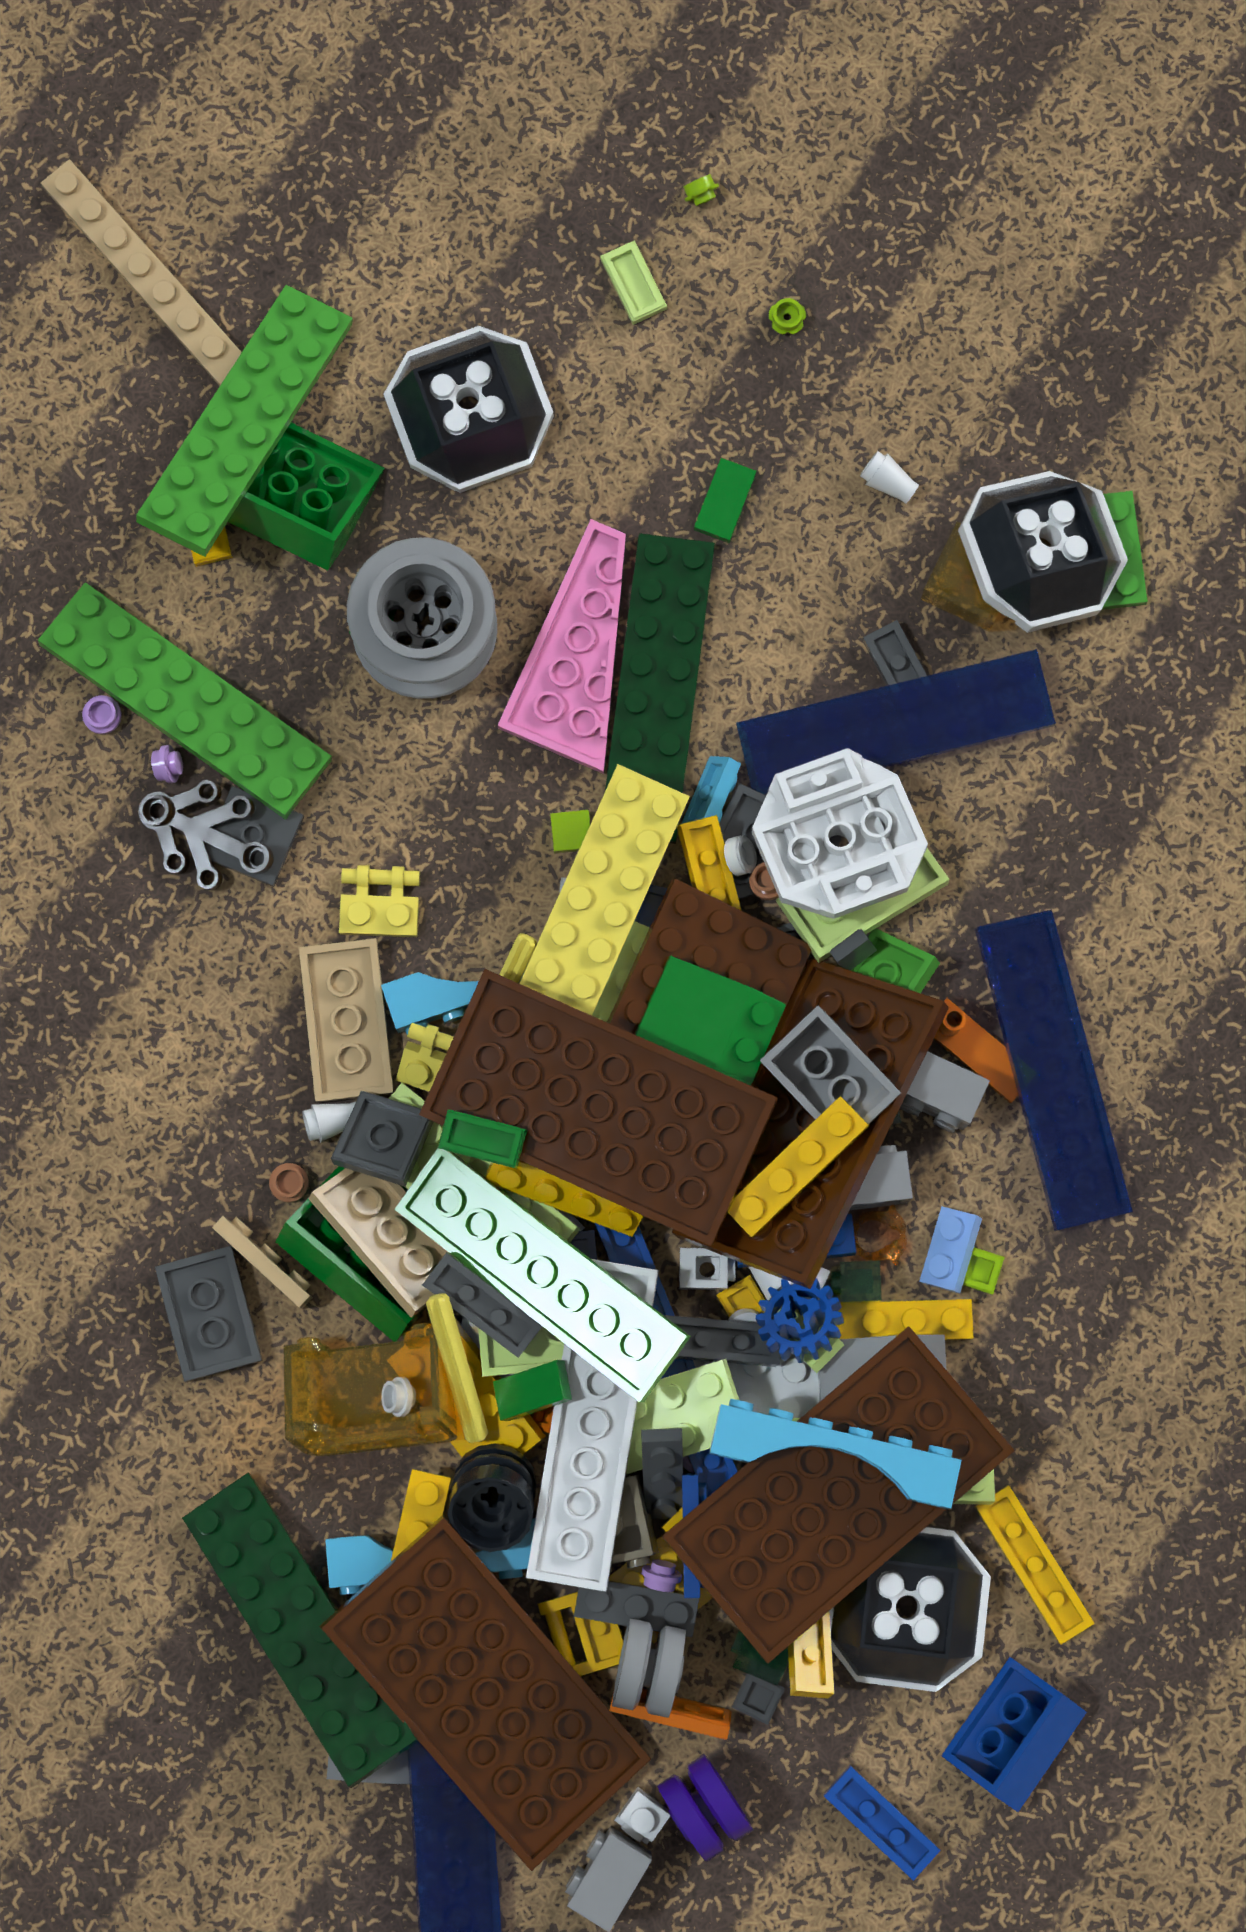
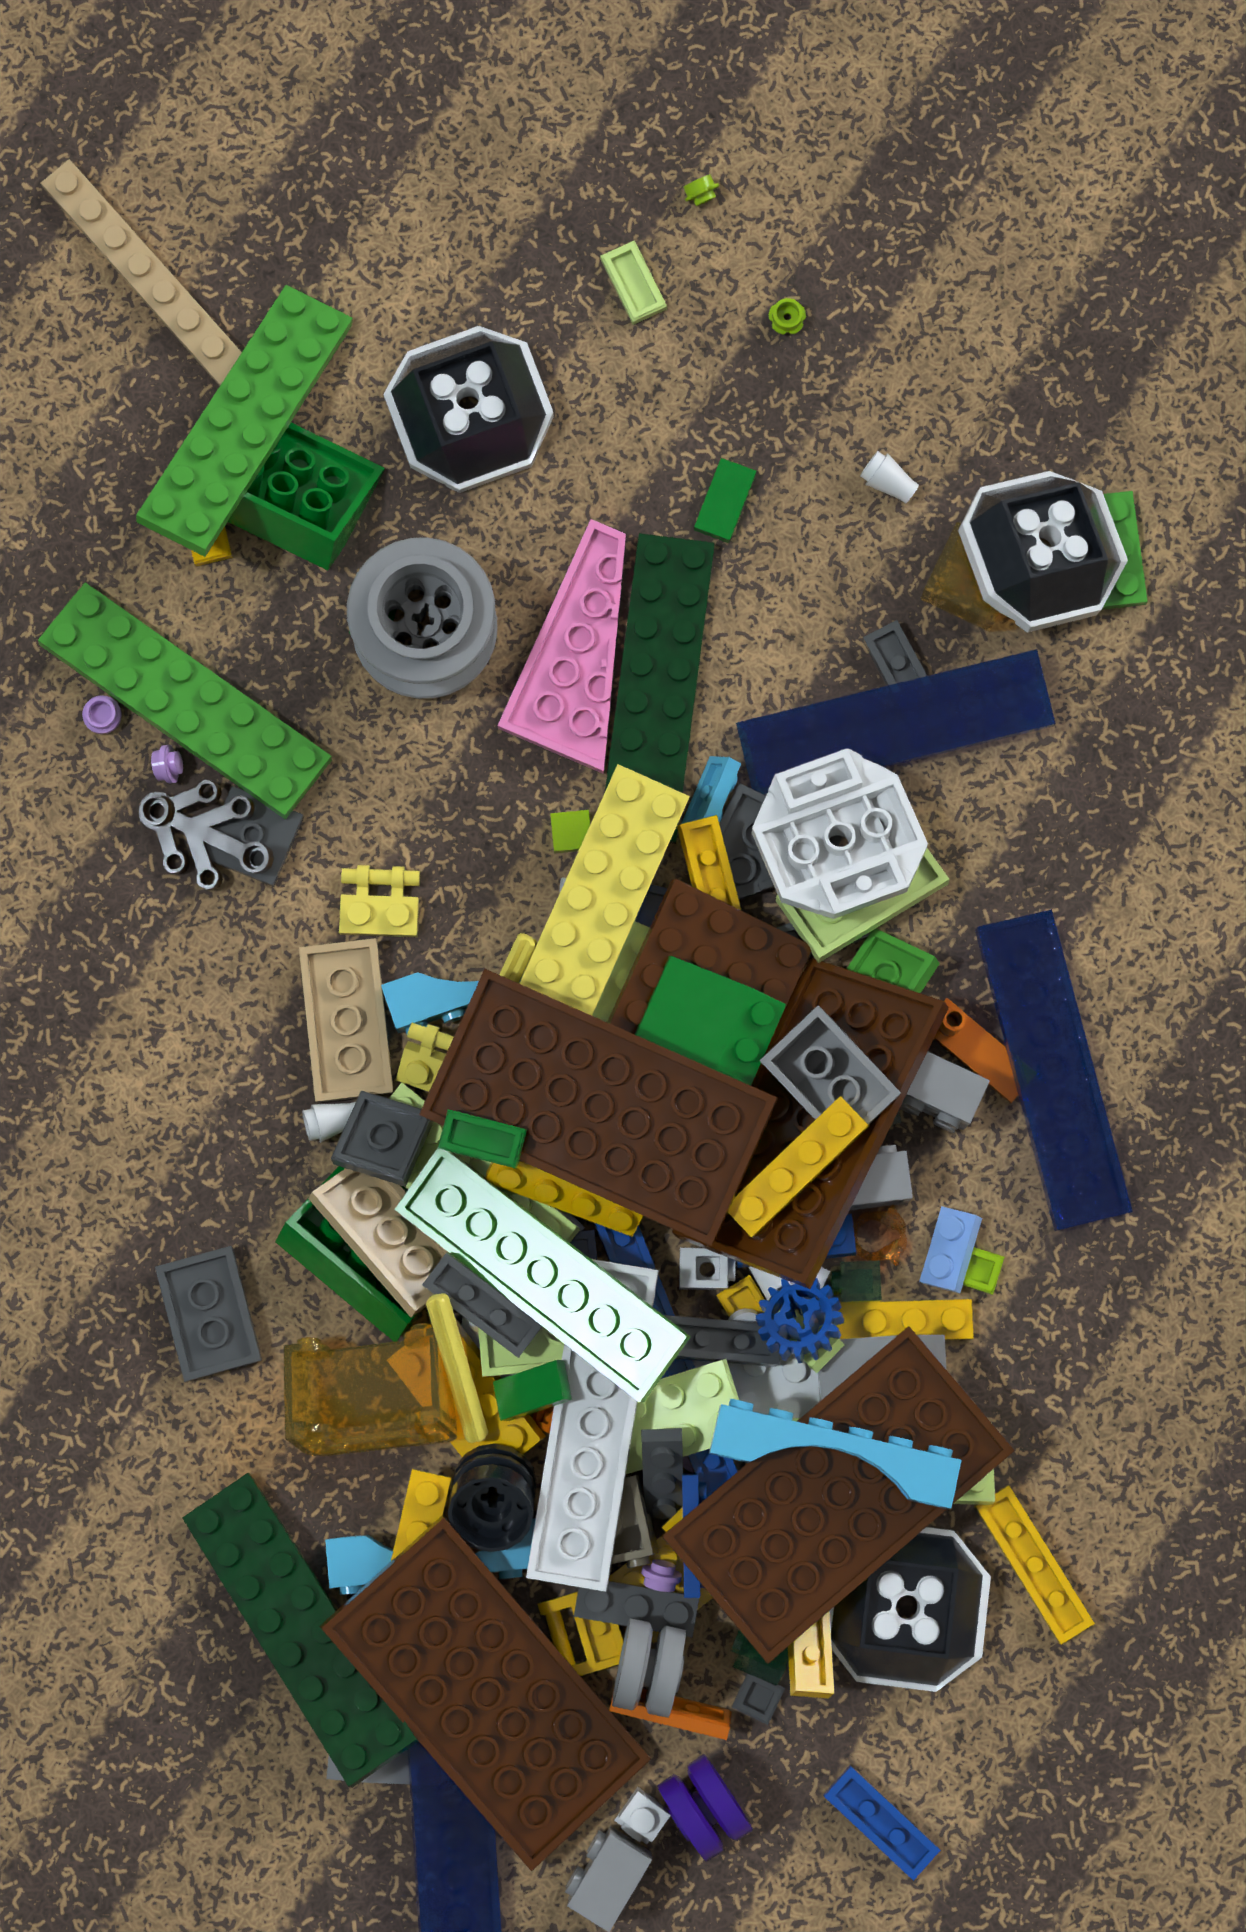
(264, 1259): tan plate -> none
(289, 1182): nougat plate -> none
(398, 1396): white plate -> none
(740, 855): white tile -> none
(762, 884): nougat plate -> none
(853, 950): dark grey tile -> none
(1013, 1734): blue slope -> none

